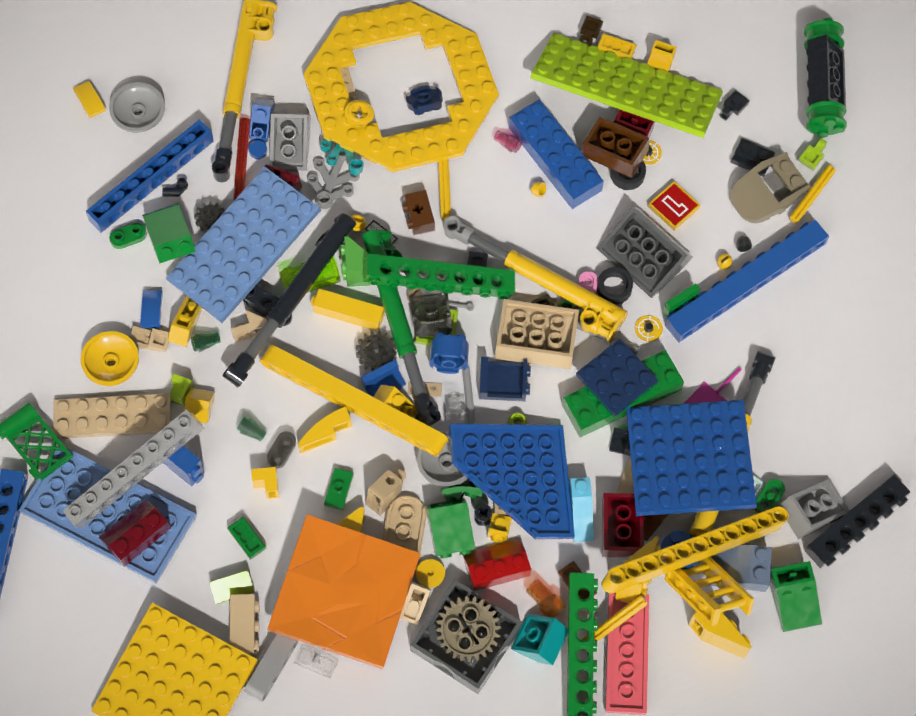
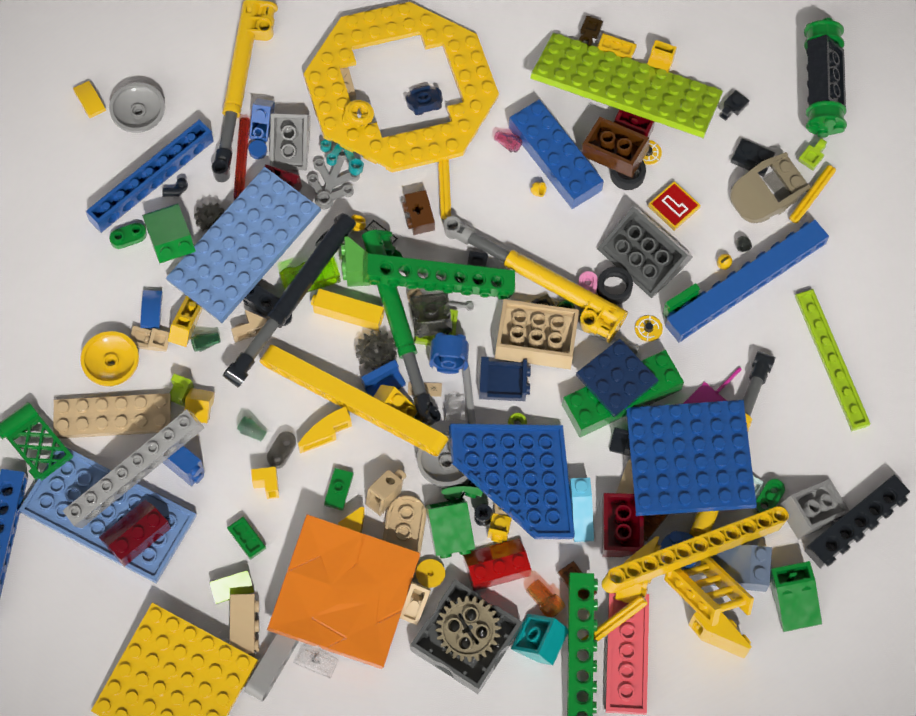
(832, 360): none -> lime tile

